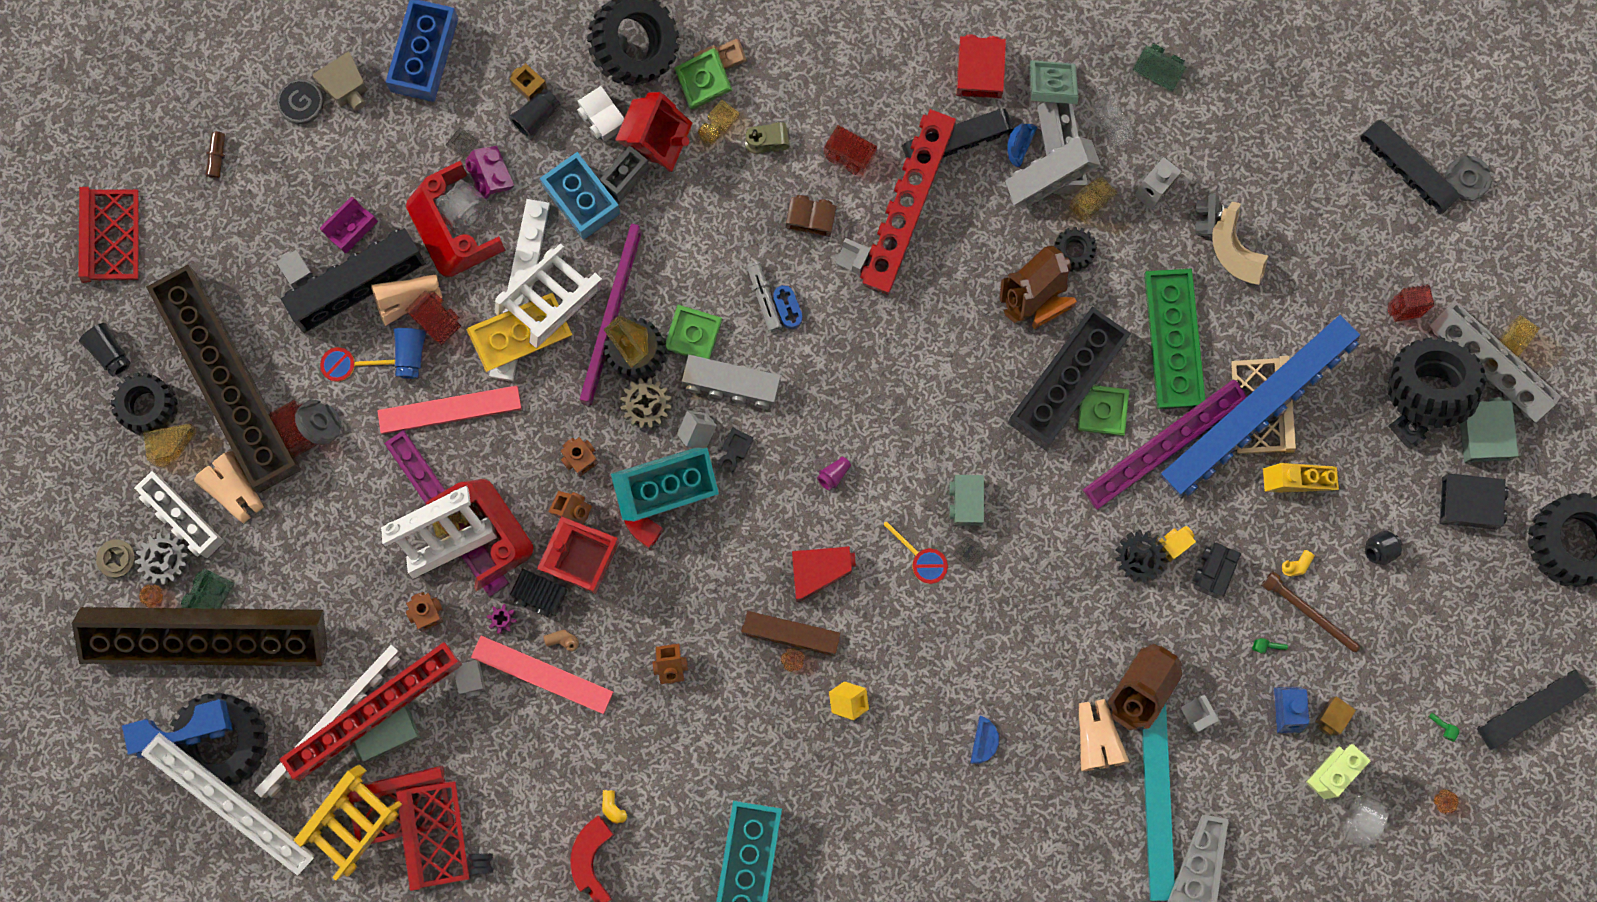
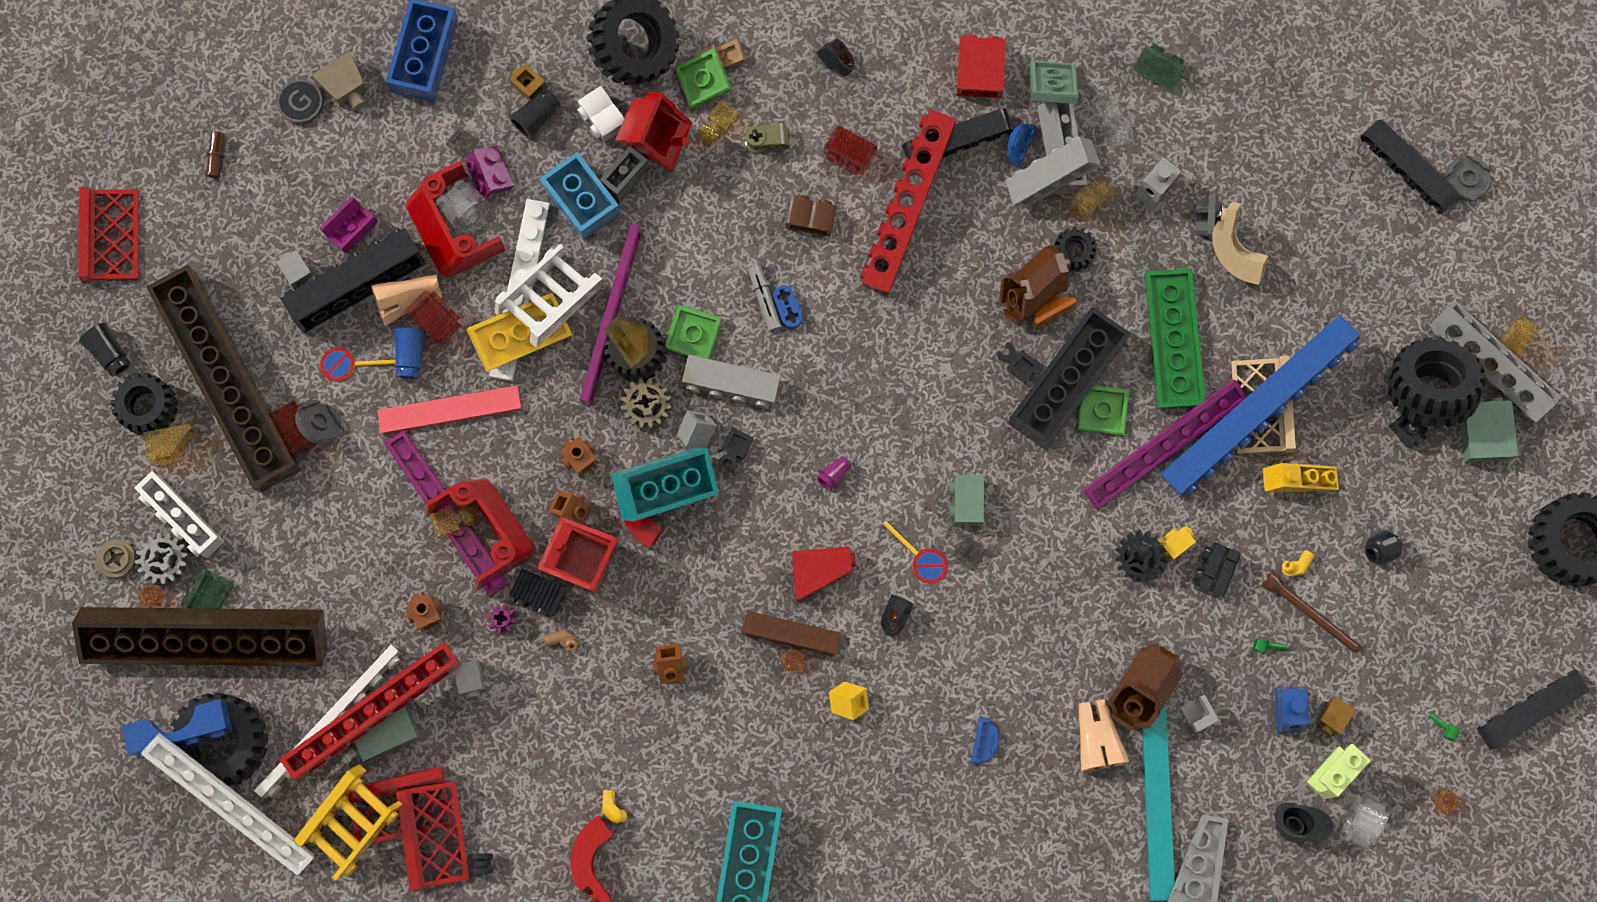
(229, 486): light nougat piece -> none
(447, 549): white fence -> none
(542, 674): coral tile -> none
(837, 57): none -> black rock
(853, 256): light grey panel -> none
(895, 615): none -> black rock
(1020, 365): none -> black plate
(1302, 823): none -> black piece
(1411, 303): clear red brick -> none
(1473, 501): black brick -> none

